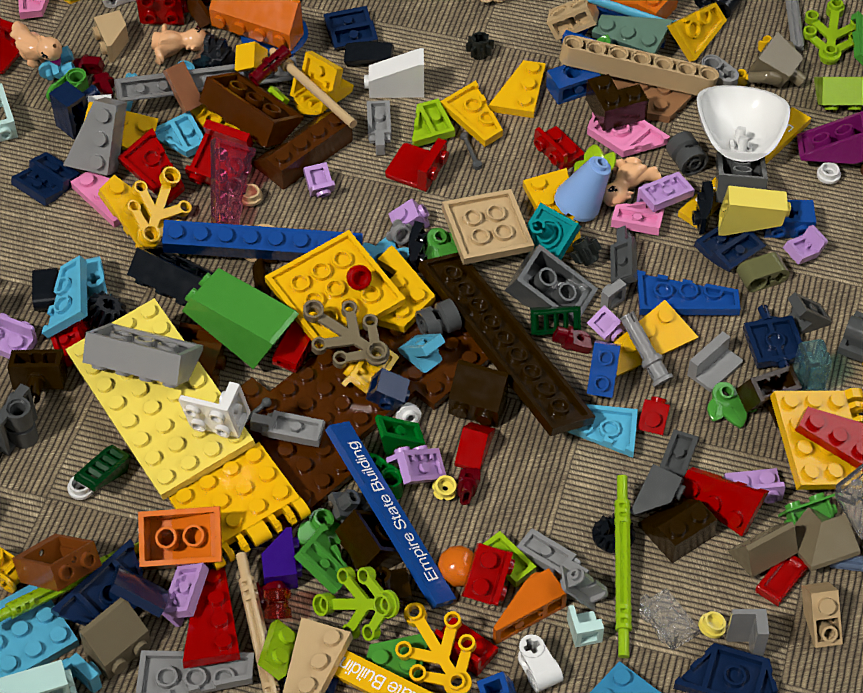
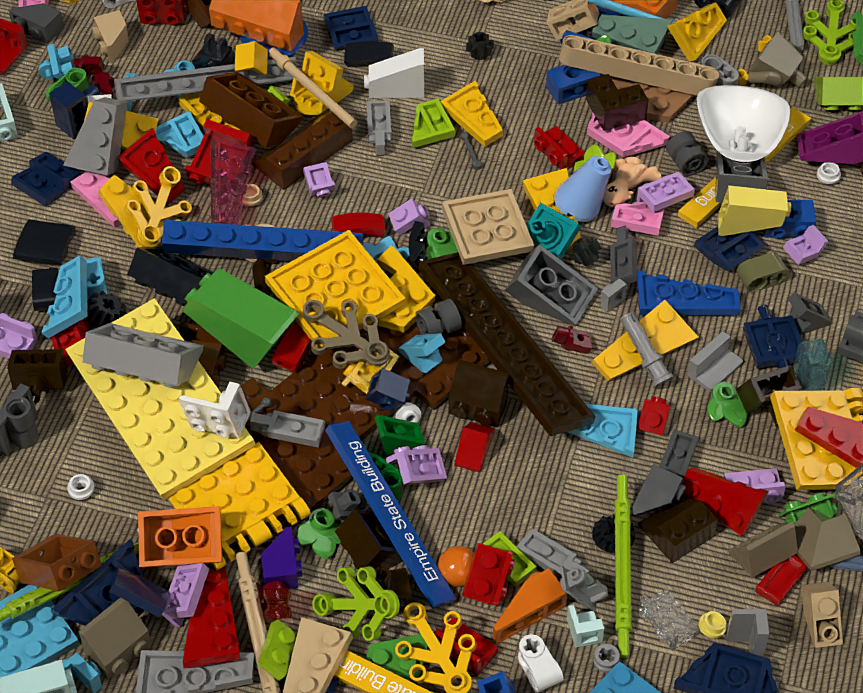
(35, 46): light nougat animal -> none
(38, 21): none -> dark grey slope
(44, 242): none -> black slope
(105, 466): dark green slope -> none
(171, 42): light nougat animal -> none
(183, 87): nougat slope -> none
(279, 55): dark red pin -> none
(322, 559): bright green wing -> none
(359, 222): none -> red slope
(359, 277): red plate -> none
(402, 237): light grey plate -> none
(417, 165): red bracket -> none
(444, 481): light yellow plate -> none
(468, 484): dark red piece -> none
(521, 91): yellow wing -> none
(534, 319): dark green slope -> none
(603, 369): blue brick -> none
(606, 650): none -> light grey bush
(607, 325): lavender bracket -> none
(703, 208): black slope -> none

